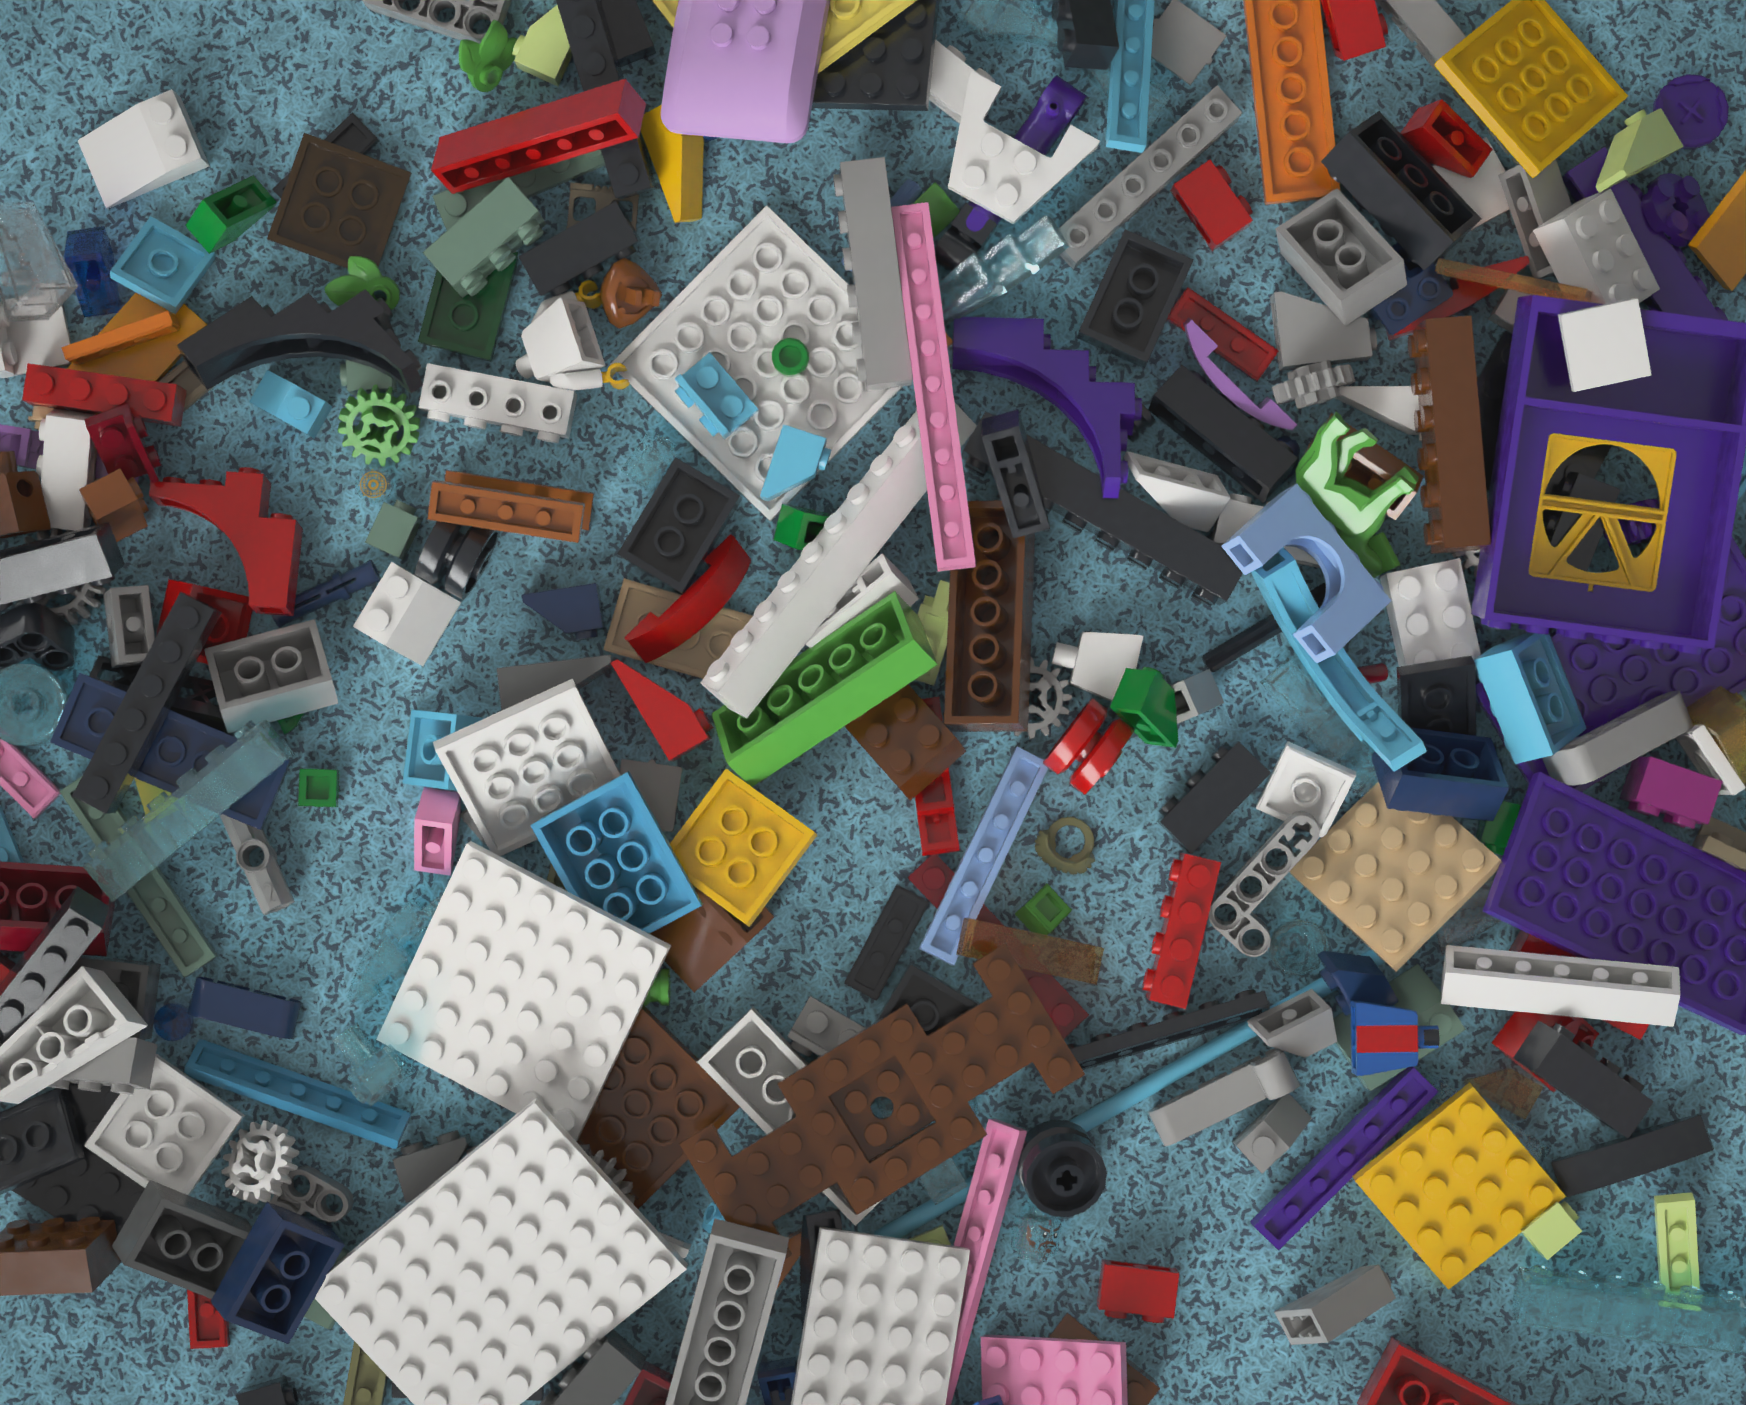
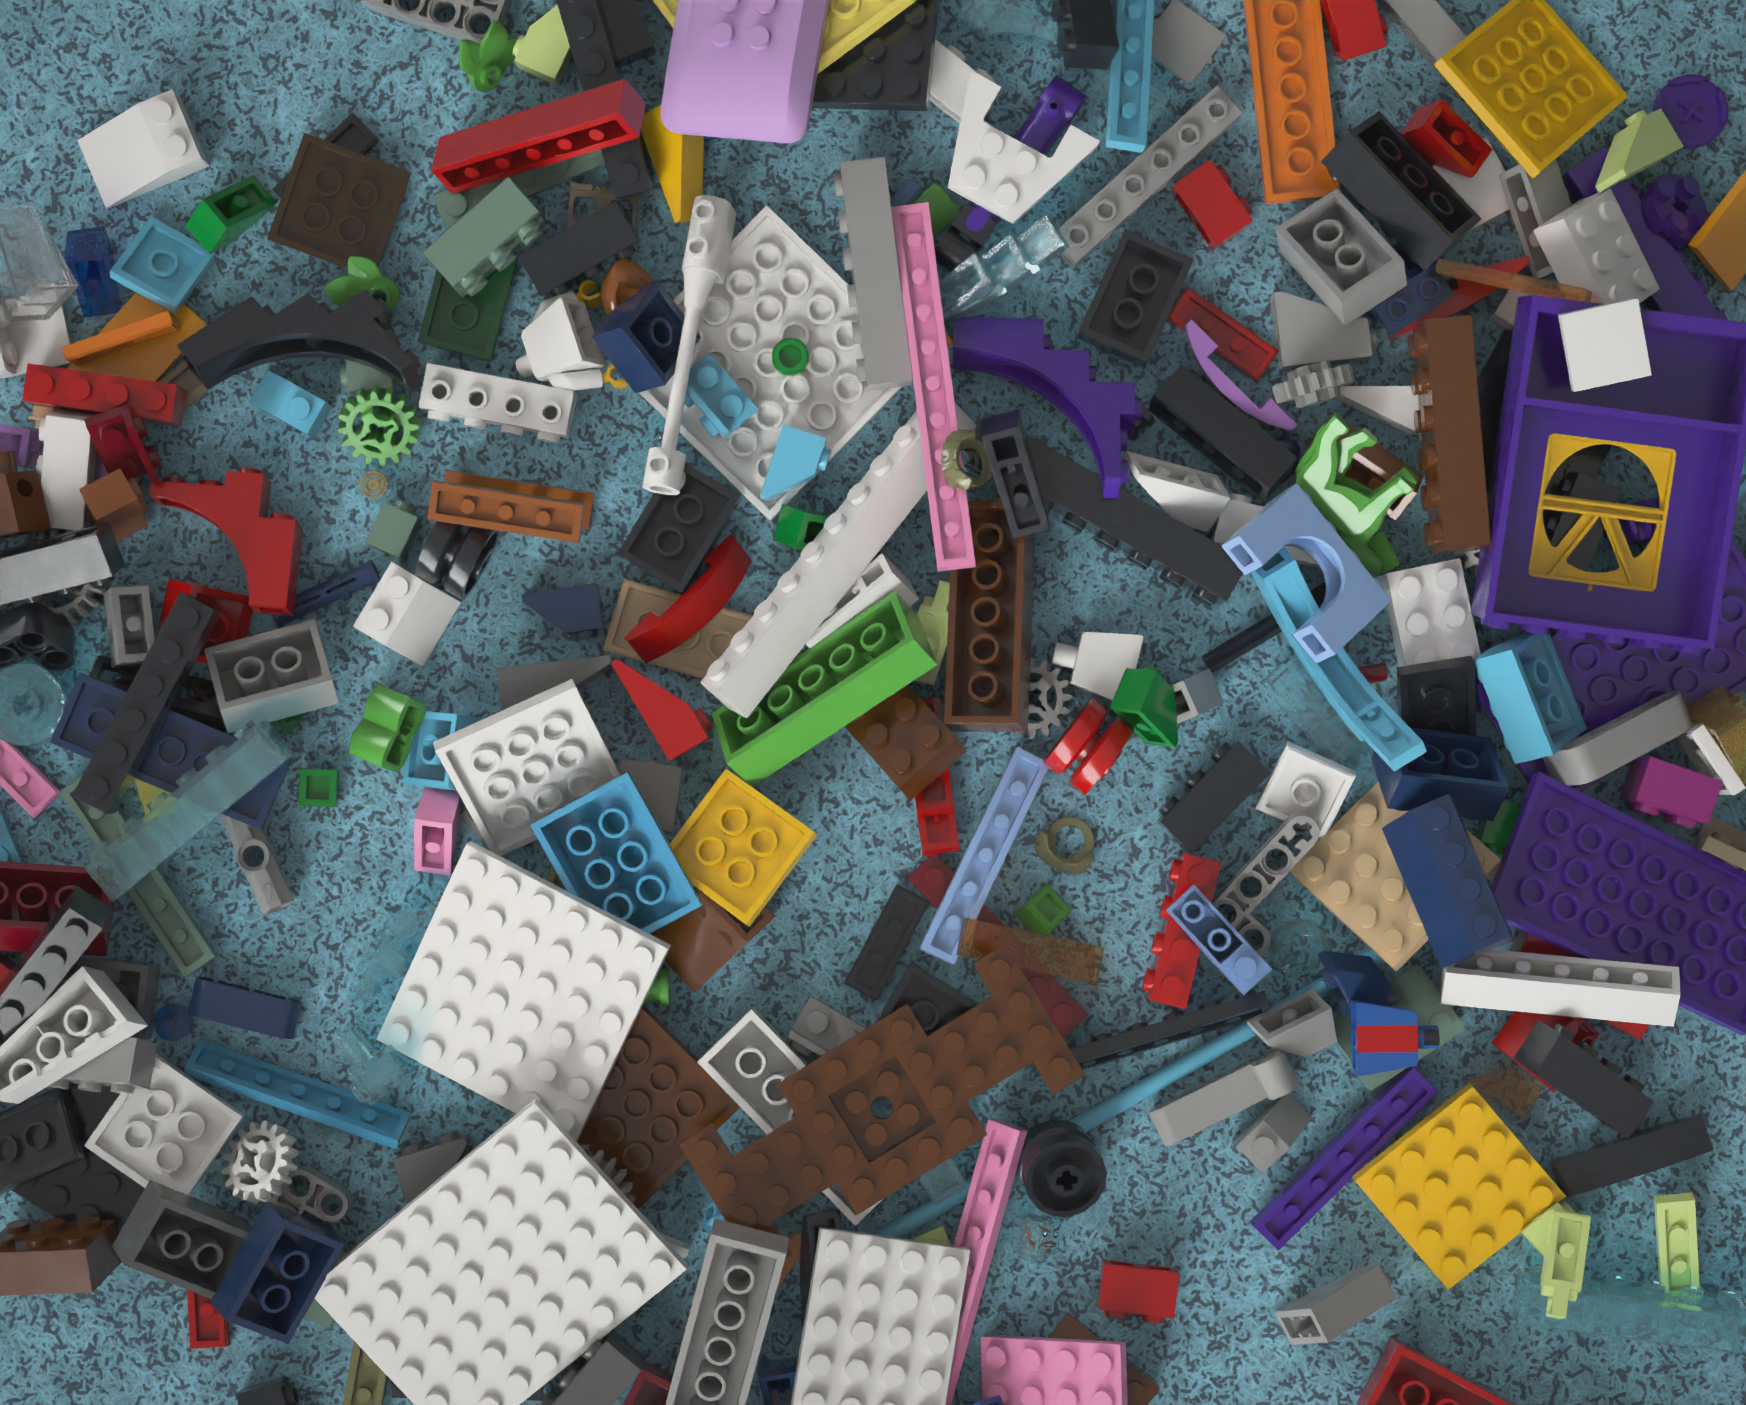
(387, 728): none -> bright green brick
(643, 337): none -> dark blue slope
(703, 265): none -> white bar
(955, 474): none -> olive piece
(1218, 940): none -> medium blue slope
(1447, 882): none -> dark blue slope
(1564, 1260): none -> yellowish green hinge

